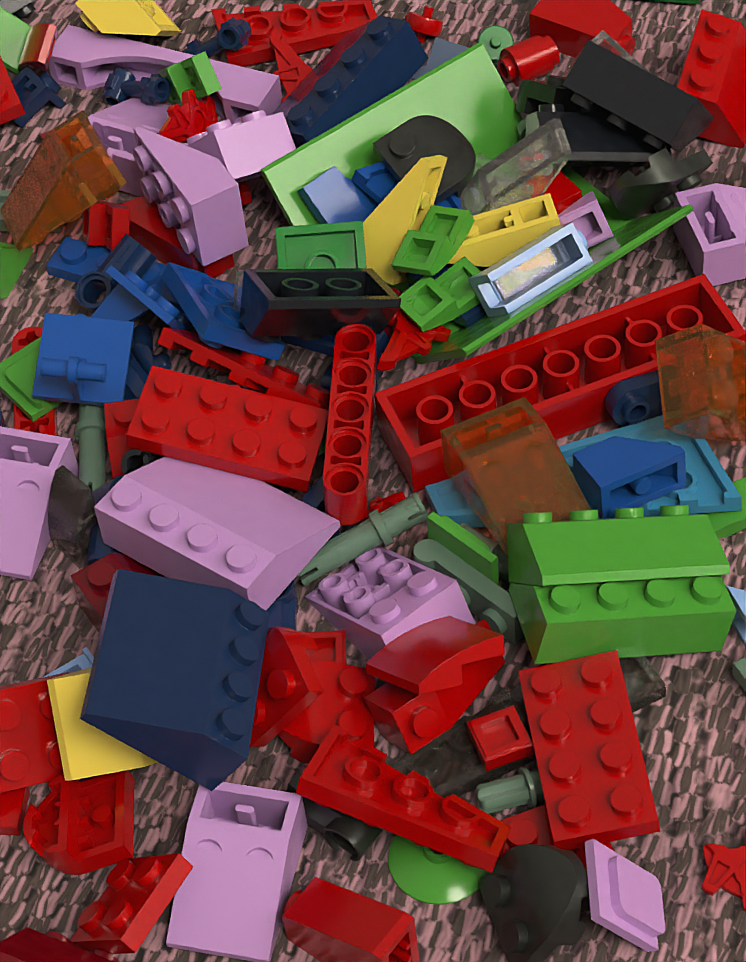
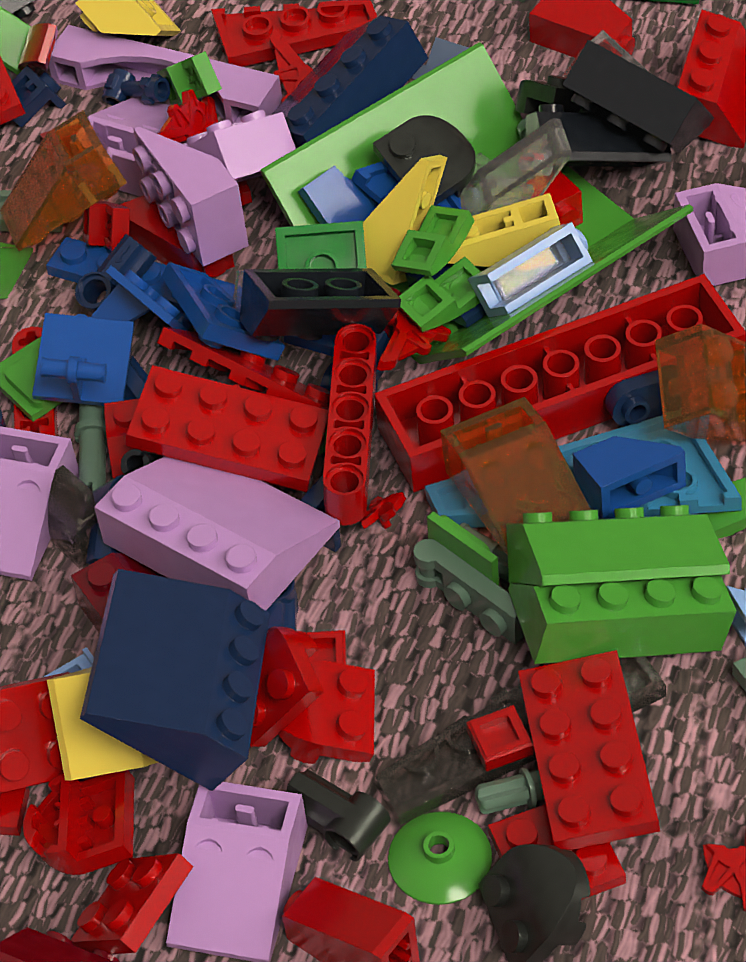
(143, 350): dark blue arm -> none
(232, 35): dark blue bar -> none
(365, 536): sand green pin -> none
(386, 597): lavender slope -> none
(403, 804): red wing -> none
(416, 719): red slope -> none
(424, 23): red piece -> none
(433, 654): red slope -> none
(494, 40): piece -> none
(528, 59): red brick -> none
(587, 218): lavender slope -> none
(624, 896): lavender piece -> none
(657, 183): pearl dark grey slope -> none

